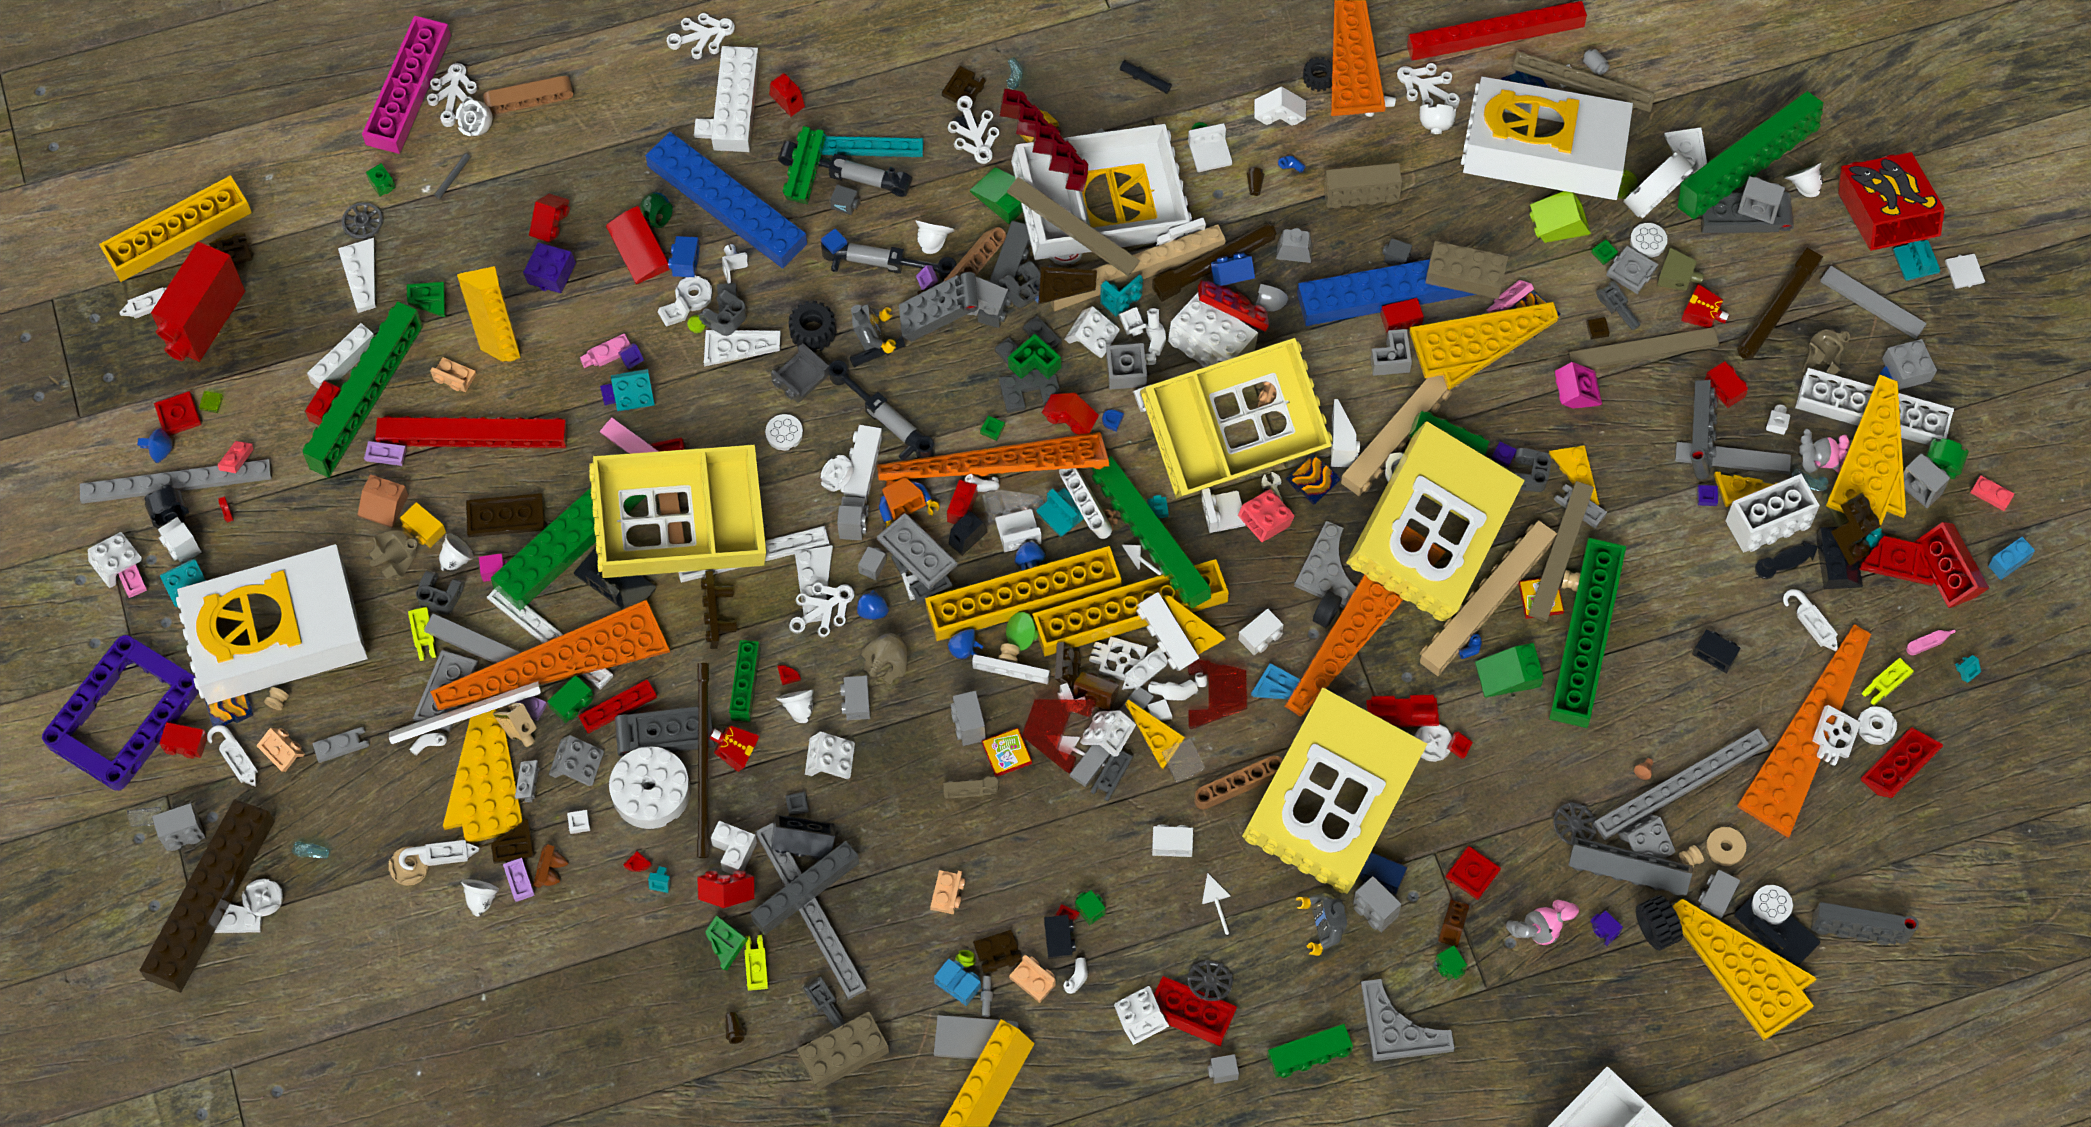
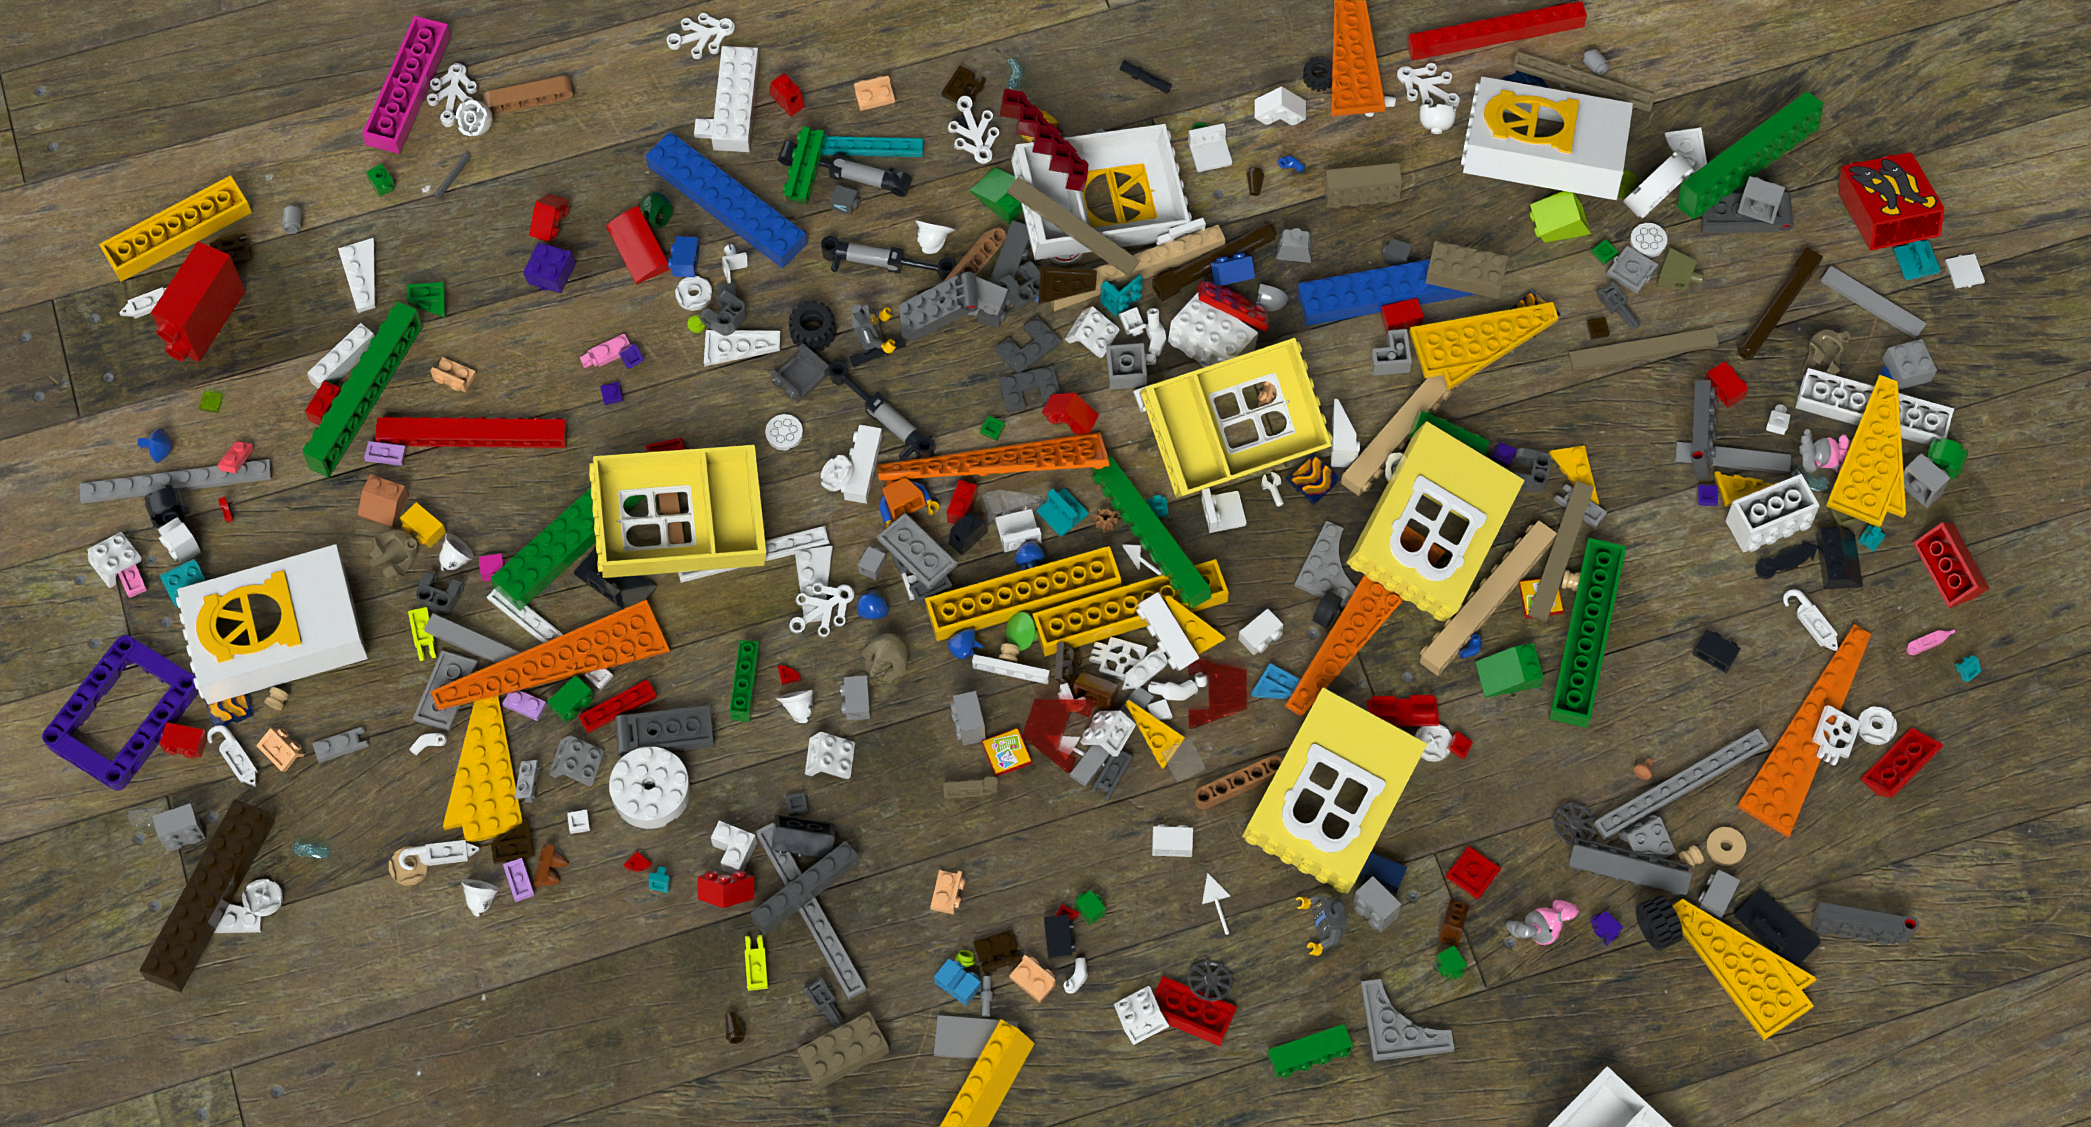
(177, 413): red tile -> none
(291, 219): none -> light grey brick
(362, 221): flat silver wheel -> none
(464, 712): white tile -> none
(489, 313): yellow slope -> none
(505, 515): dark brown plate -> none
(516, 722): tan torso -> none
(625, 438): bright pink tile -> none
(632, 390): teal plate -> none
(674, 312): white bracket -> none
(702, 841): dark brown piece -> none
(715, 626): dark brown plate -> none
(725, 941): green wing -> none
(734, 746): red torso -> none
(834, 241): blue tile -> none
(852, 518): light grey brick -> none
(874, 93): none -> light nougat bracket
(927, 277): medium lavender plate -> none
(983, 485): white arm -> none
(1032, 355): green brick -> none
(1086, 502): white beam -> none
(1112, 419): blue tile -> none
(1223, 1069): light grey brick -> none
(1266, 515): coral brick -> none
(1511, 296): bright pink hinge -> none
(1577, 386): dark pink slope -> none
(1704, 309): red torso -> none
(1772, 904): white tile -> none
(1807, 180): white piece -> none
(1859, 524): dark brown bracket -> none
(1889, 680): neon yellow hinge -> none
(1898, 560): red wing -> none
(1992, 493): coral plate -> none
(2011, 558): dark azure brick -> none

